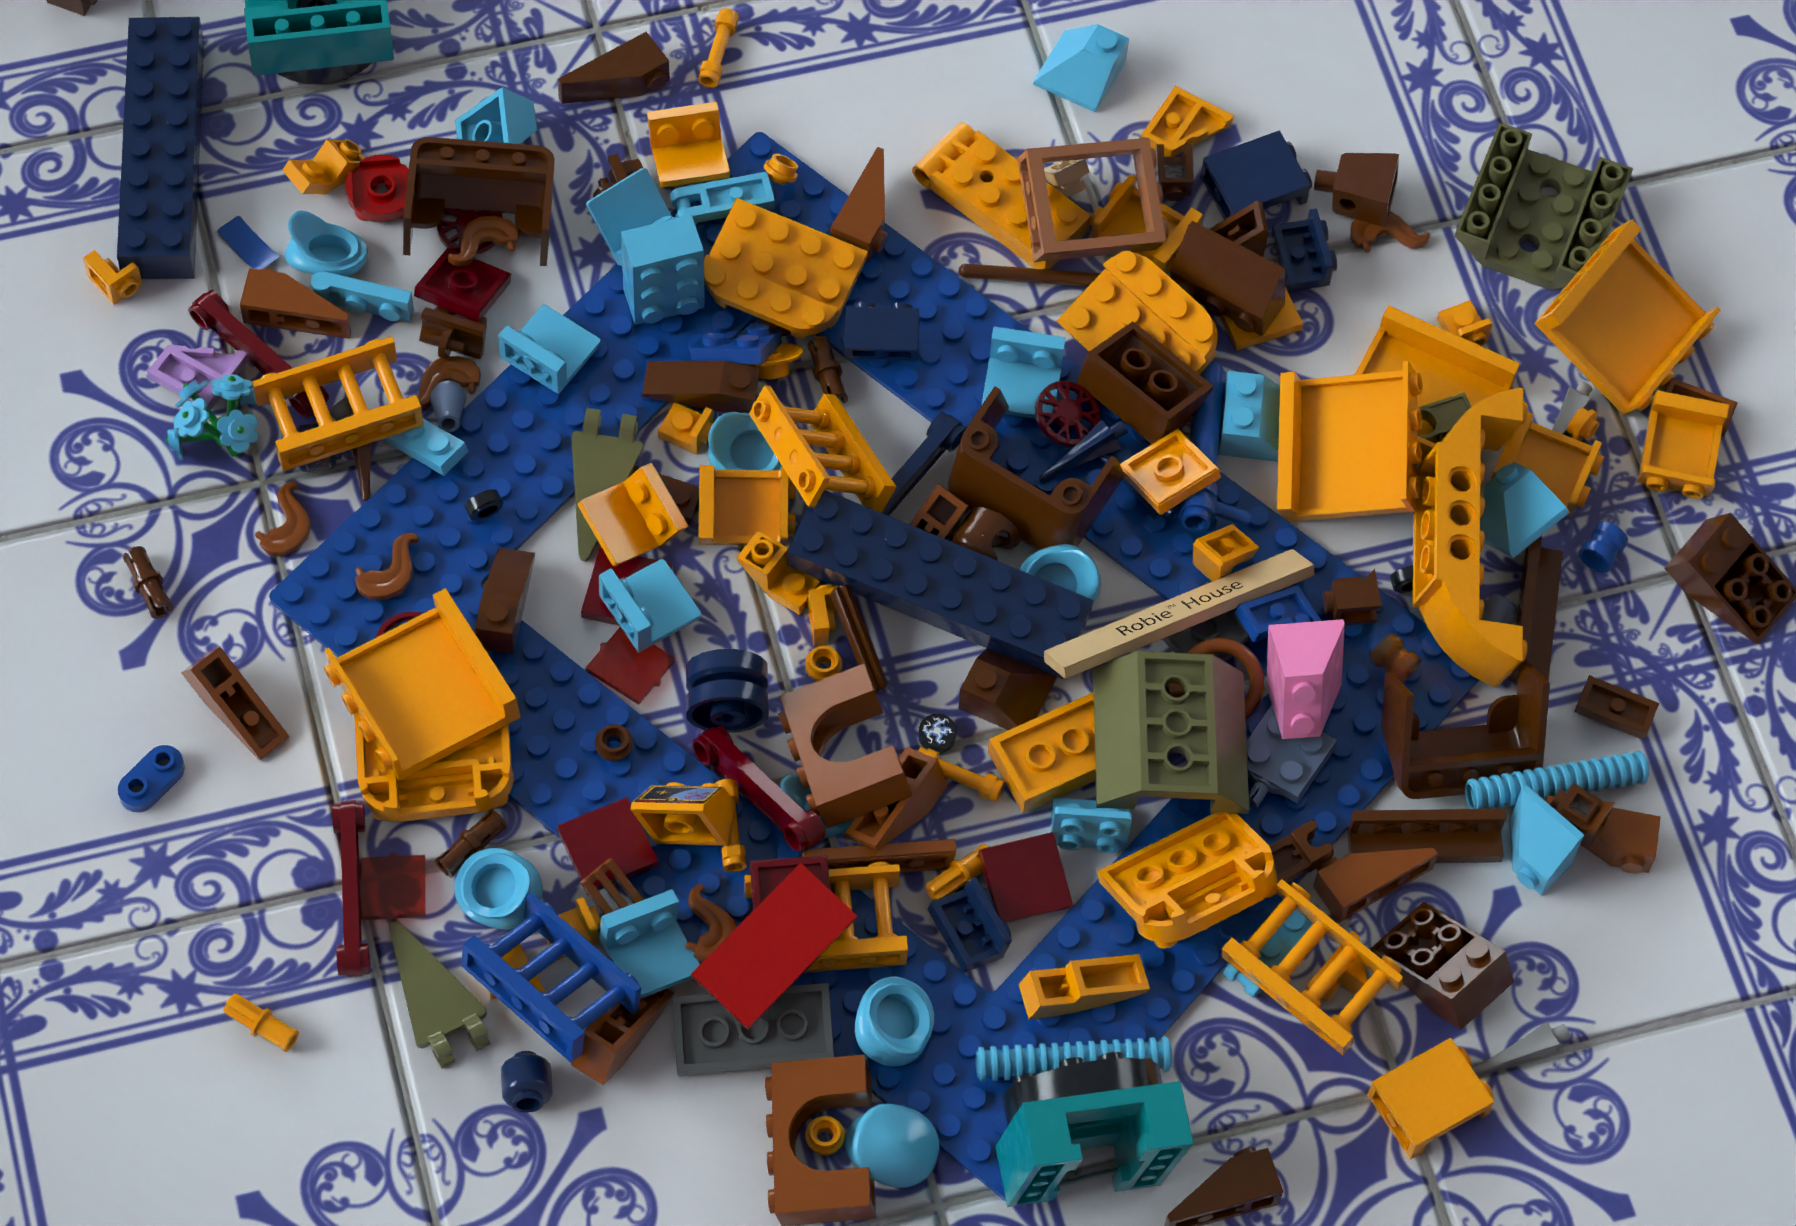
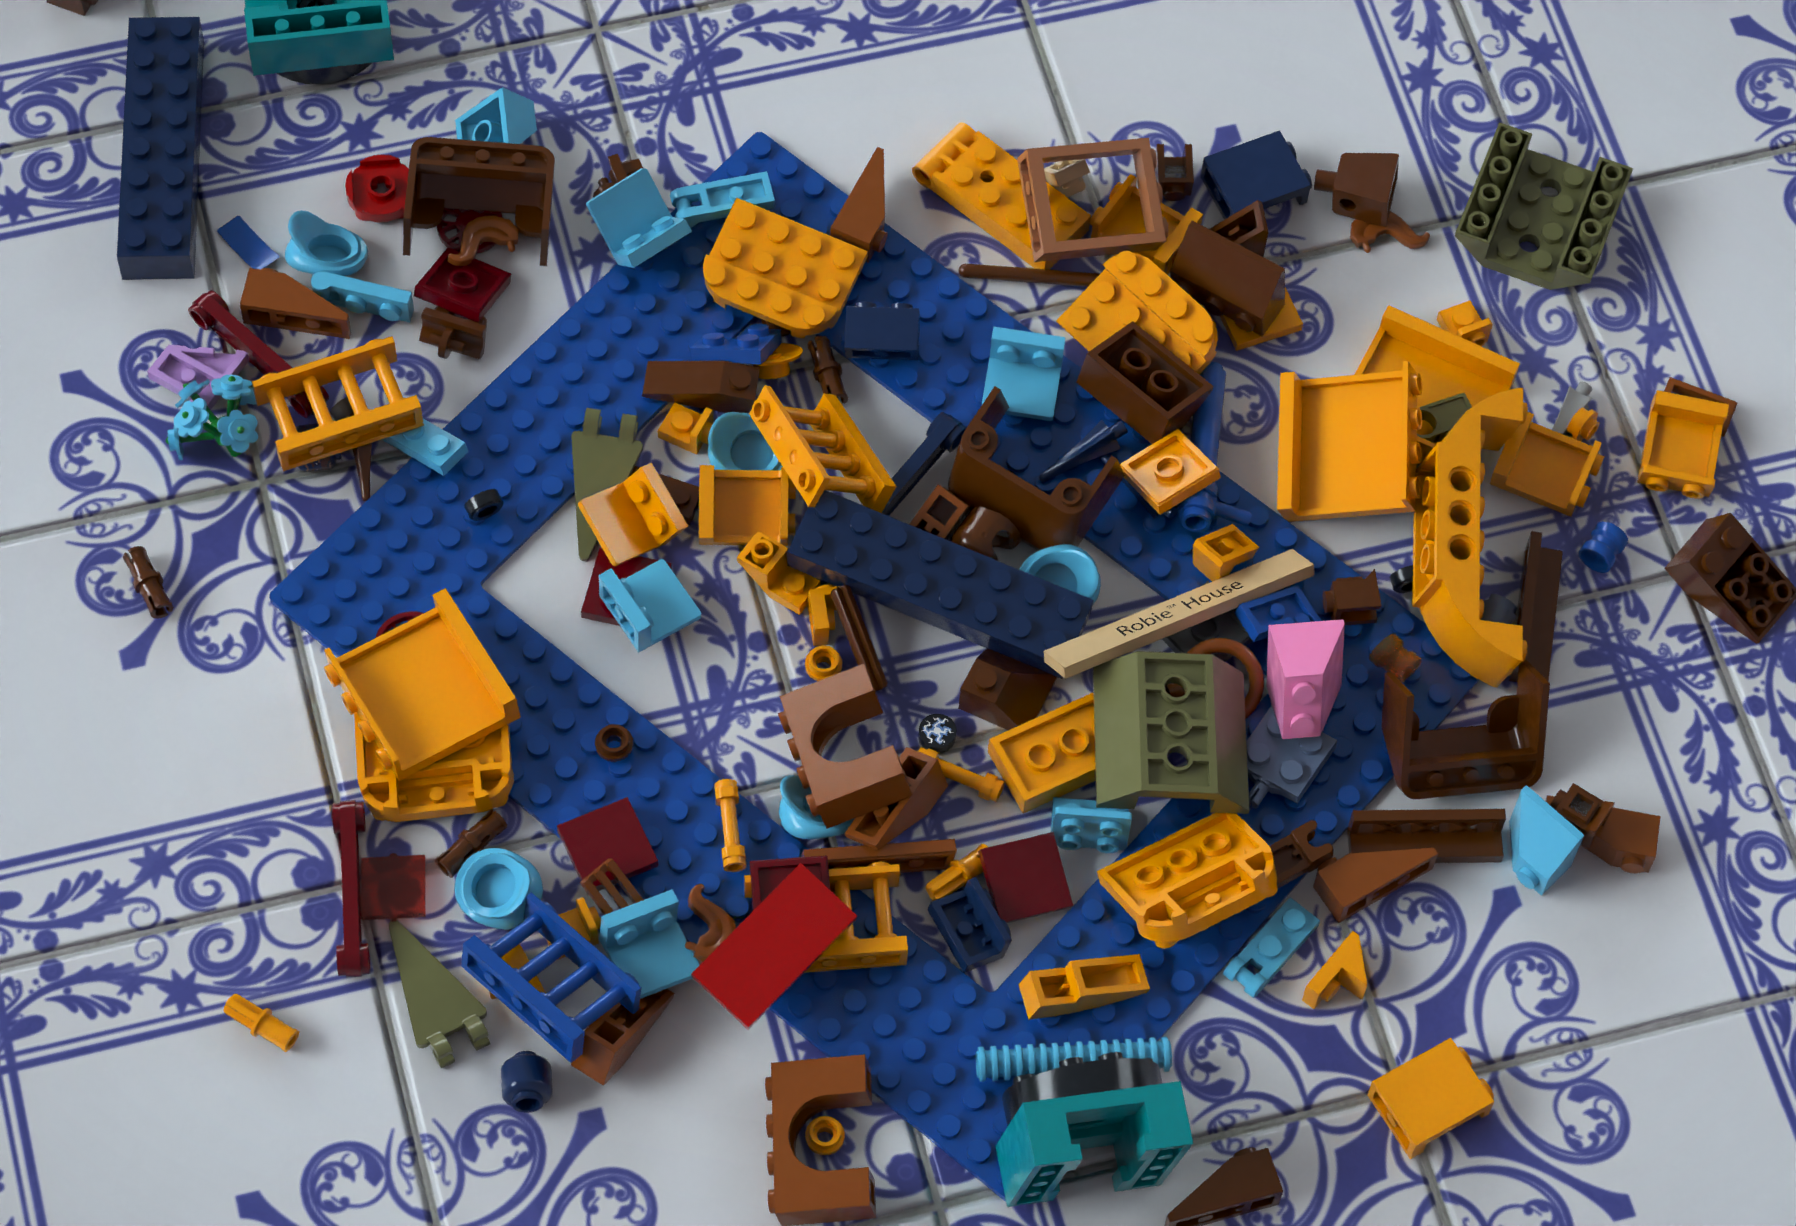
(109, 279): light orange bracket -> none
(154, 778): blue plate -> none
(235, 702): dark orange slope -> none
(293, 532): dark orange piece -> none
(326, 169): light orange slope -> none
(393, 581): dark orange piece -> none
(448, 404): sand blue cone -> none
(455, 369): dark orange piece -> none
(504, 600): reddish brown slope -> none
(548, 348): medium azure bracket -> none
(620, 73): reddish brown slope -> none
(627, 670): clear red piece -> none
(663, 269): medium azure brick -> none
(686, 814): light orange slope -> none
(687, 145): light orange bracket -> none
(711, 69): light orange bar -> none
(716, 1042): dark grey plate -> none
(727, 690): dark blue wheel -> none
(781, 169): light orange plate -> none
(799, 827): dark red piece -> none
(894, 1021): medium azure piece -> none
(894, 1144): medium azure piece -> none
(1066, 412): dark red wheel -> none
(1084, 65): medium azure slope -> none
(1184, 121): light orange wing -> none
(1250, 417): medium azure slope -> none
(1276, 980): light orange fence -> none
(1305, 252): dark blue bracket -> none
(1446, 964): reddish brown slope -> none
(1518, 509): medium azure slope -> none
(1538, 1043): light grey piece -> none
(1548, 781): medium azure piece -> none
(1616, 707): reddish brown plate -> none
(1625, 321): light orange panel -> none

